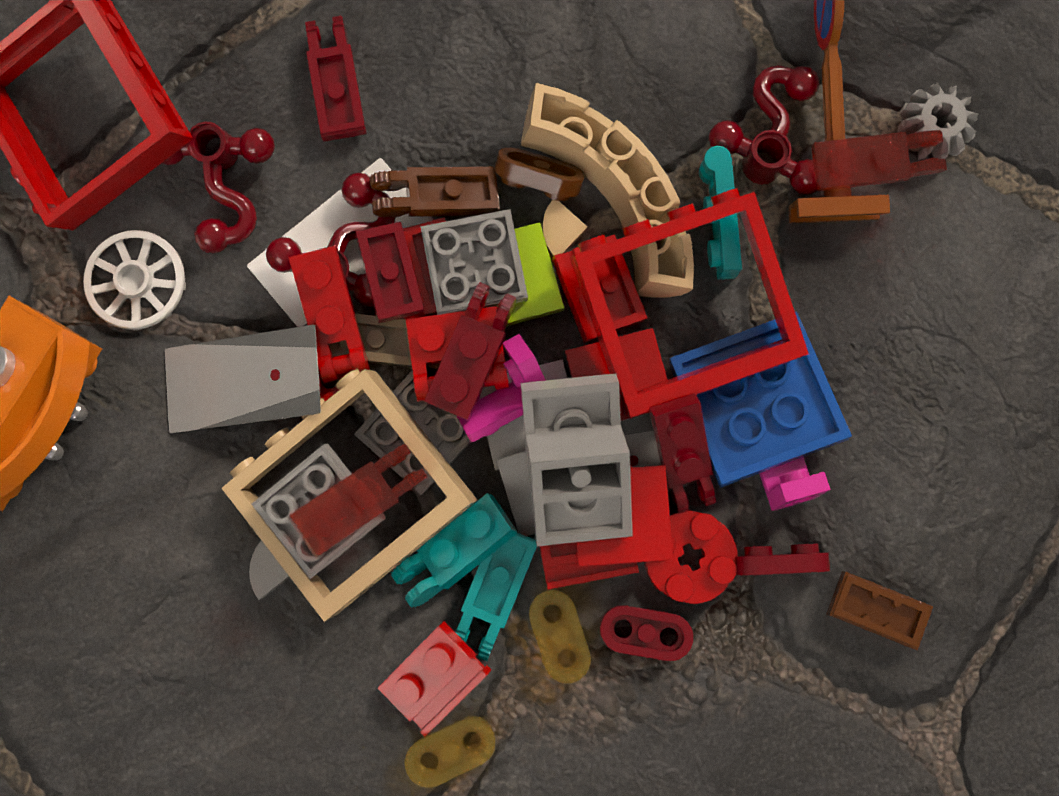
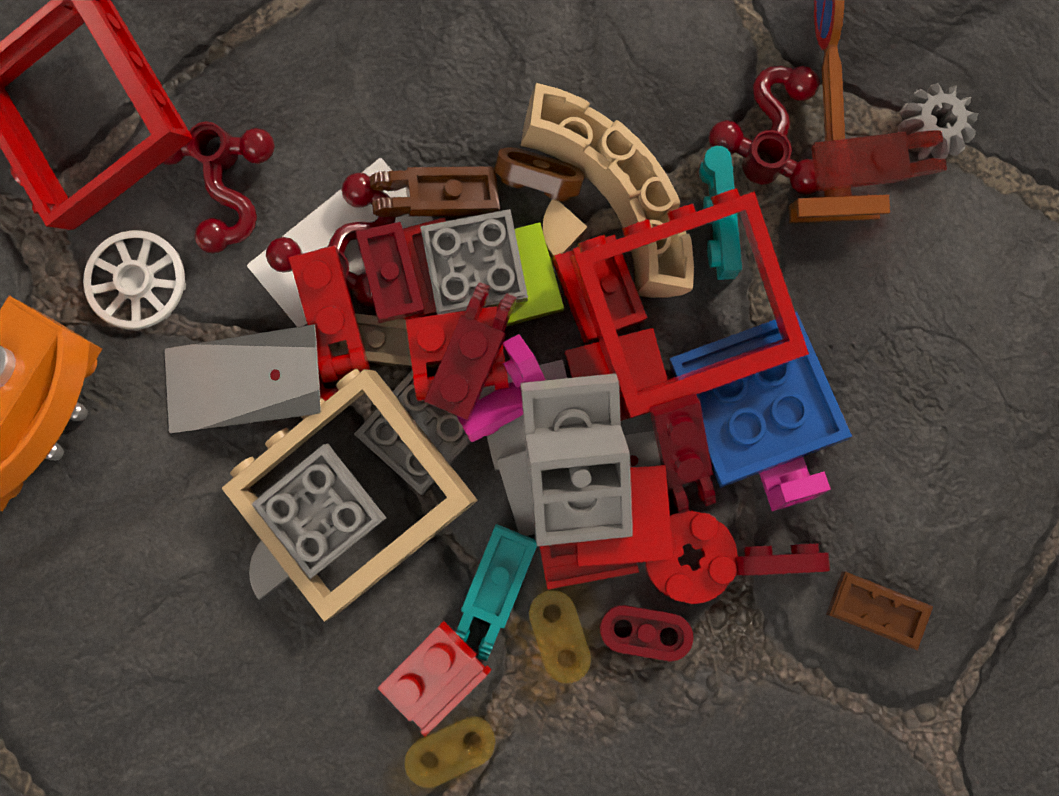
(335, 84): dark red hinge -> none
(352, 503): clear red hinge -> none
(456, 549): teal hinge -> none

